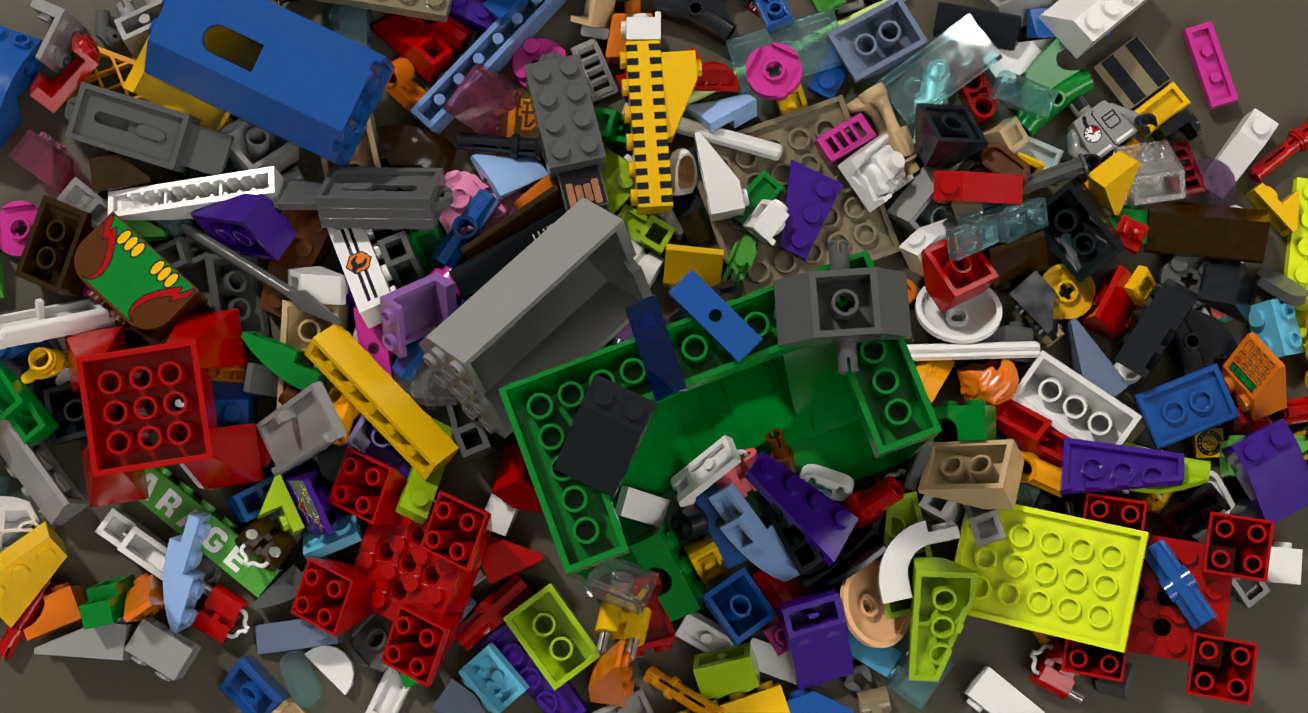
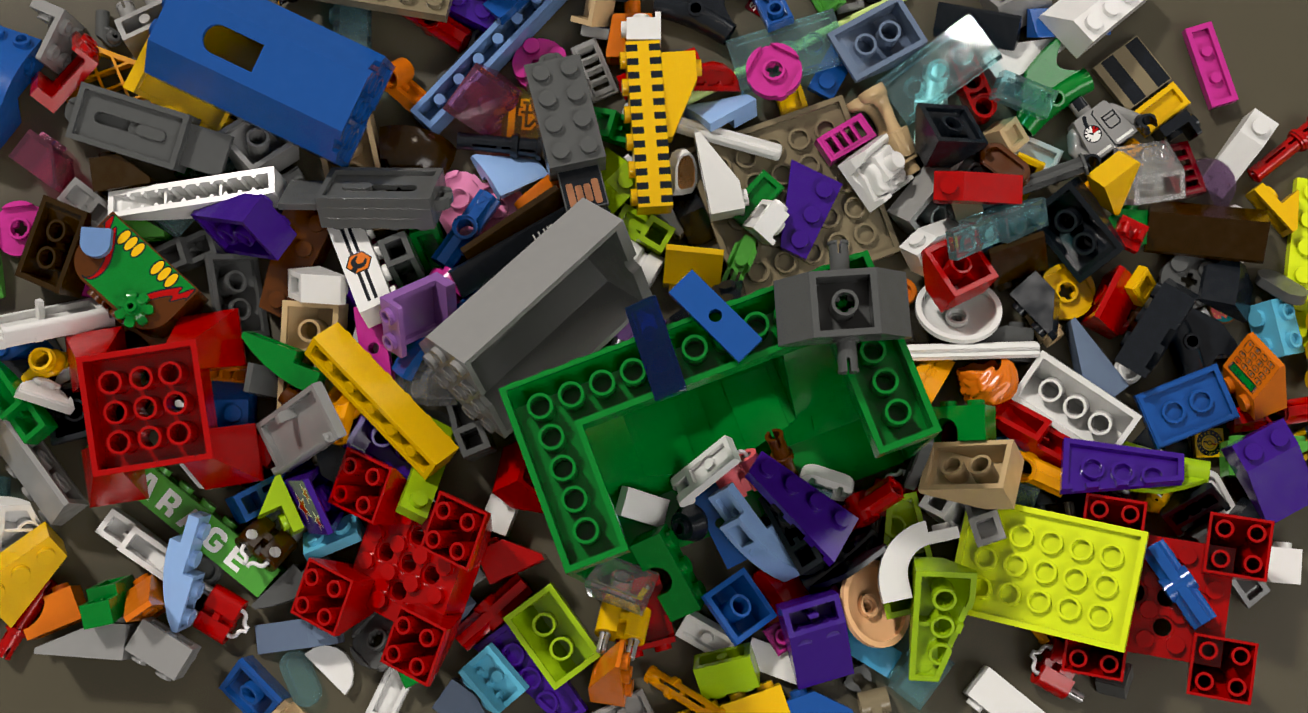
(46, 394): none -> white tile
(96, 241): none -> medium blue tile
(139, 309): none -> green plant
(302, 299): dark grey piece -> none
(417, 44): red slope -> none
(605, 435): black slope -> none
(705, 558): yellow slope -> none

